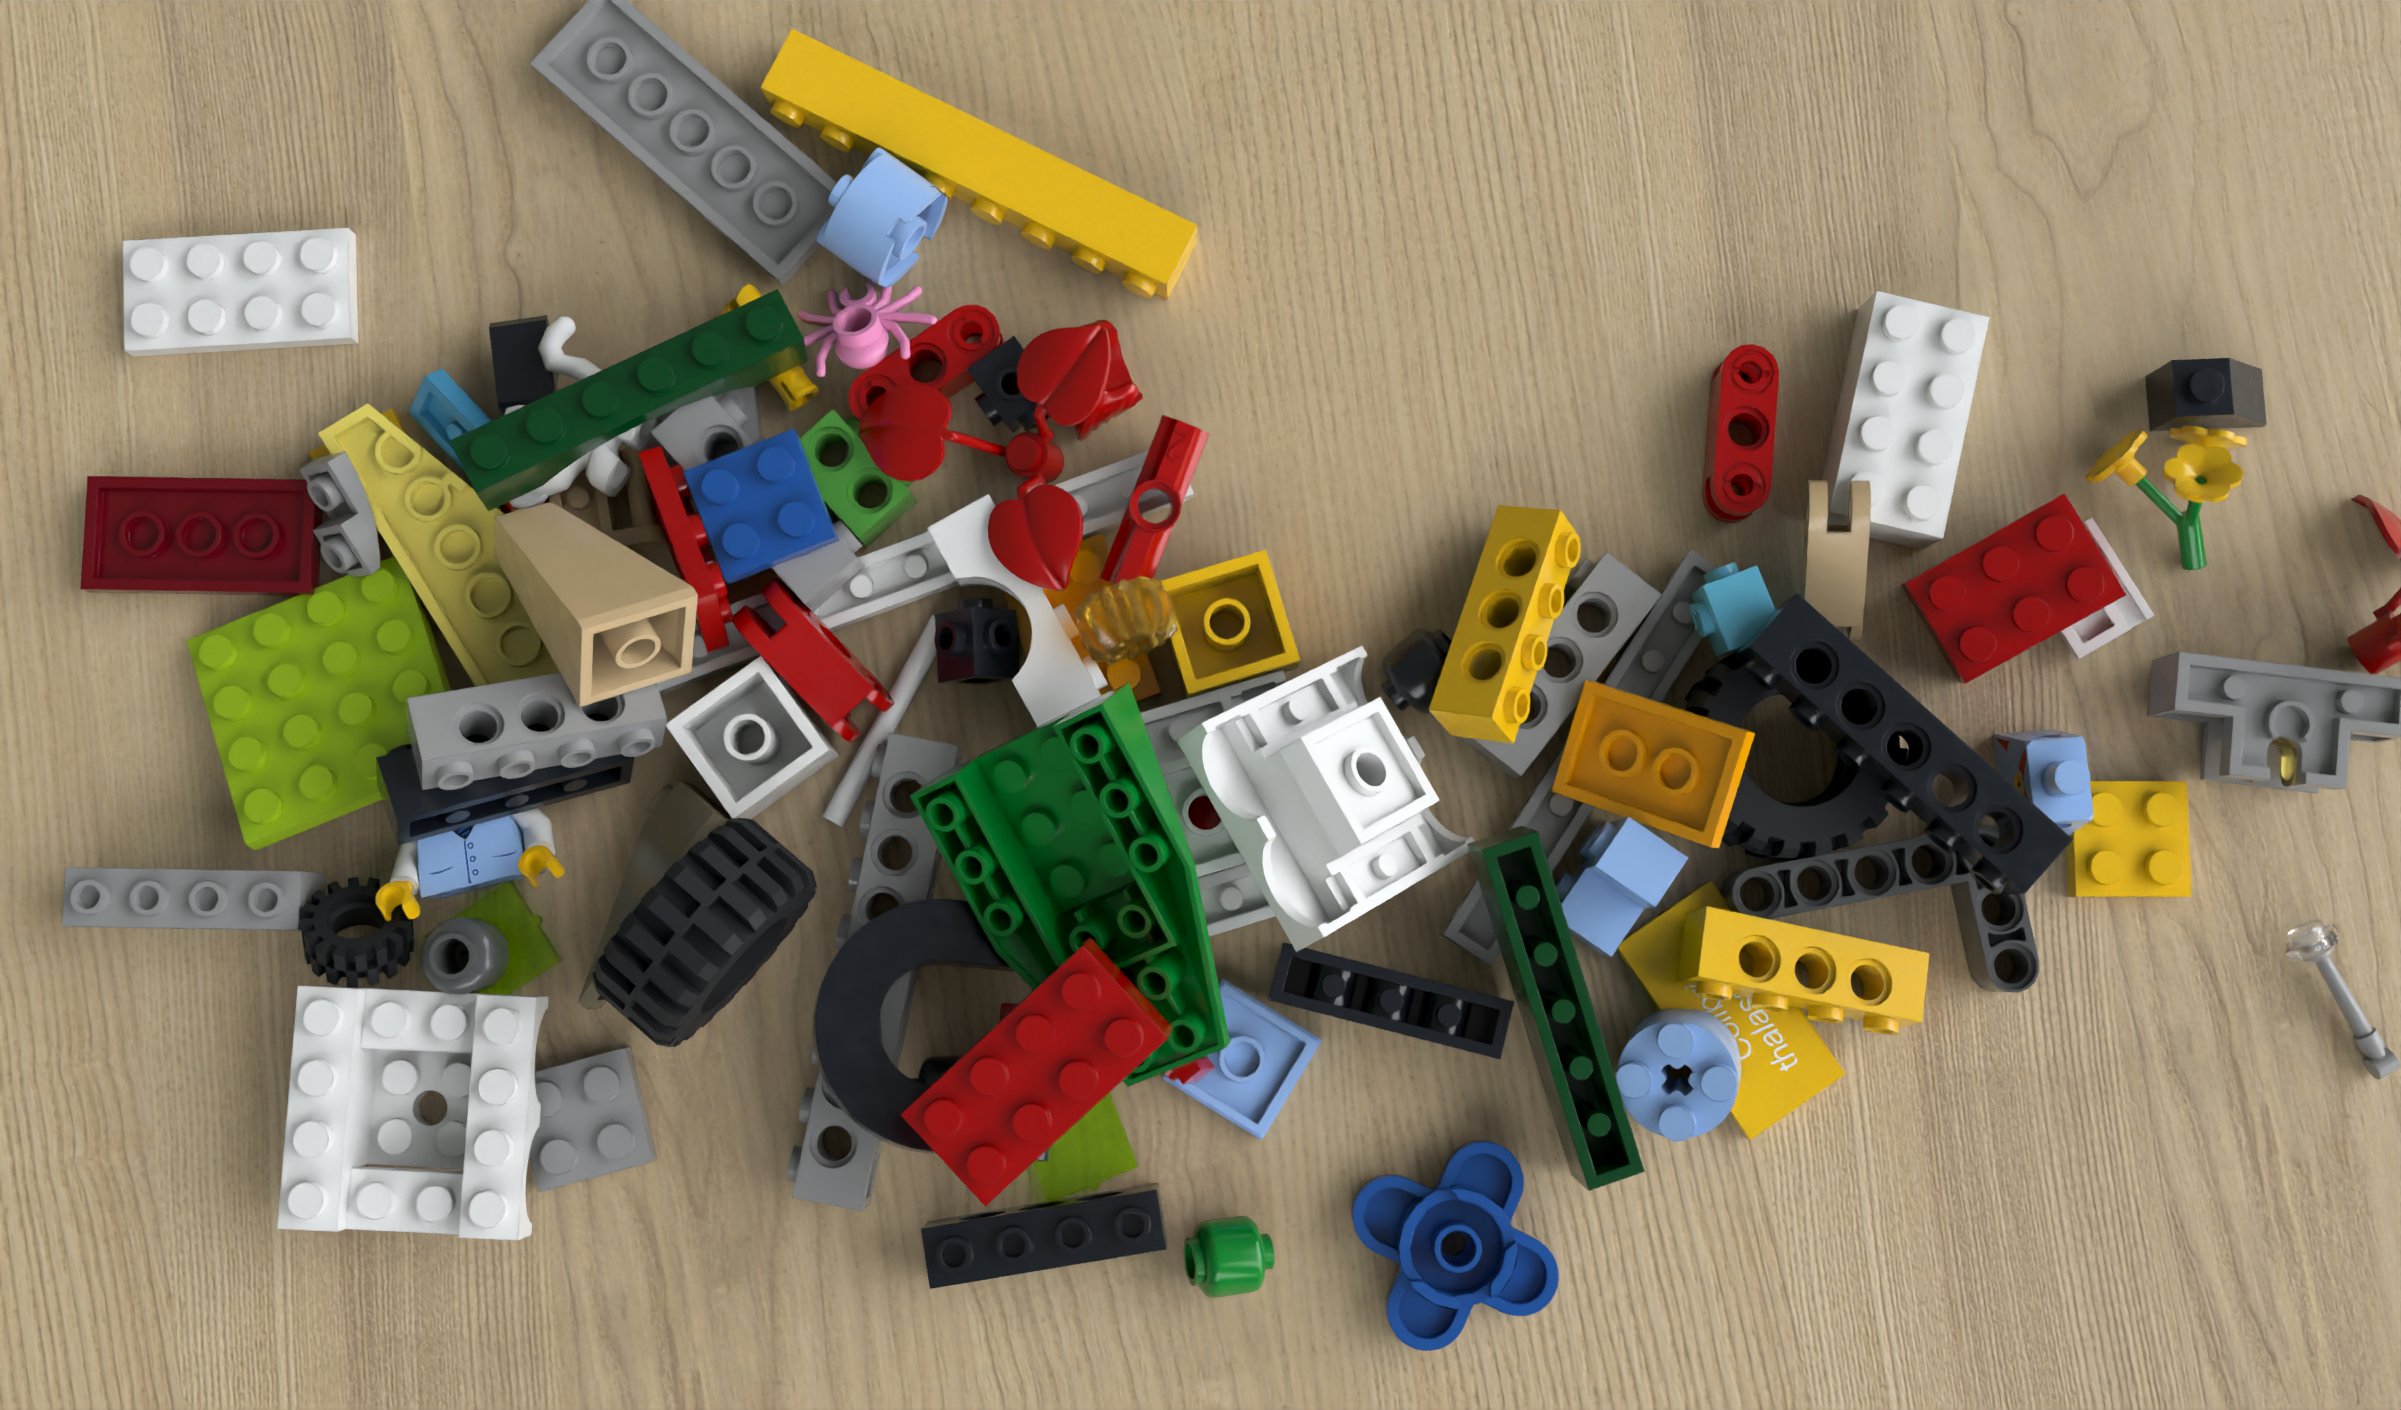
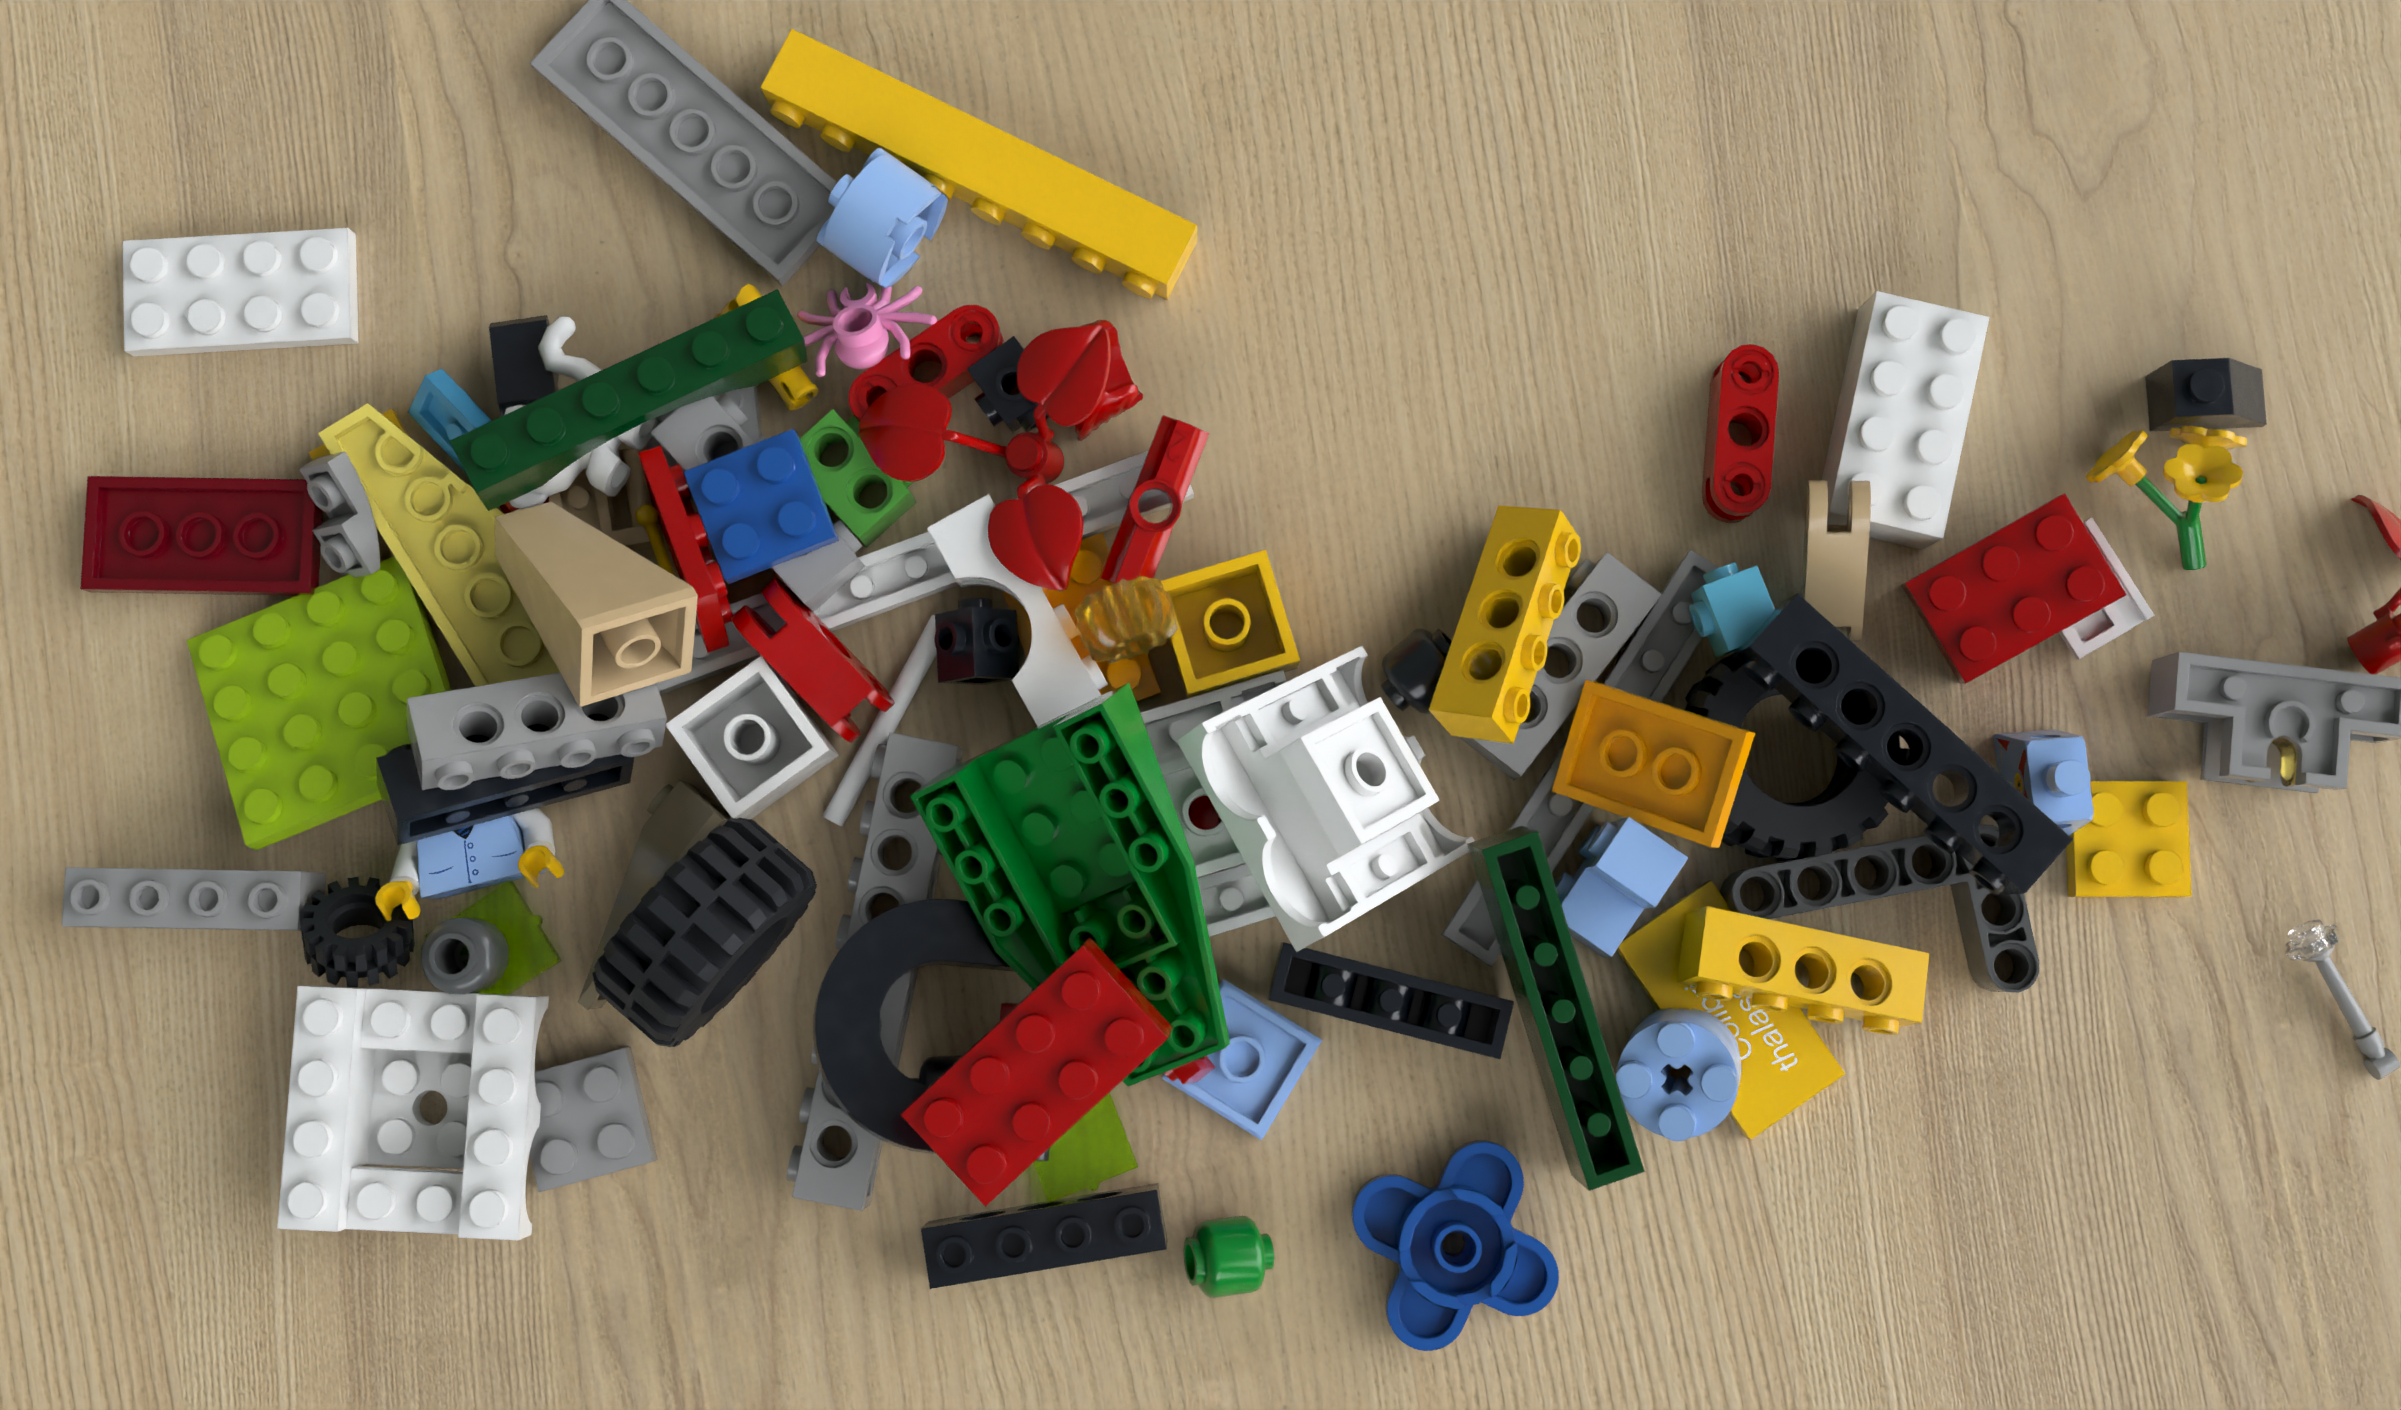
(647, 516): none -> yellow hinge

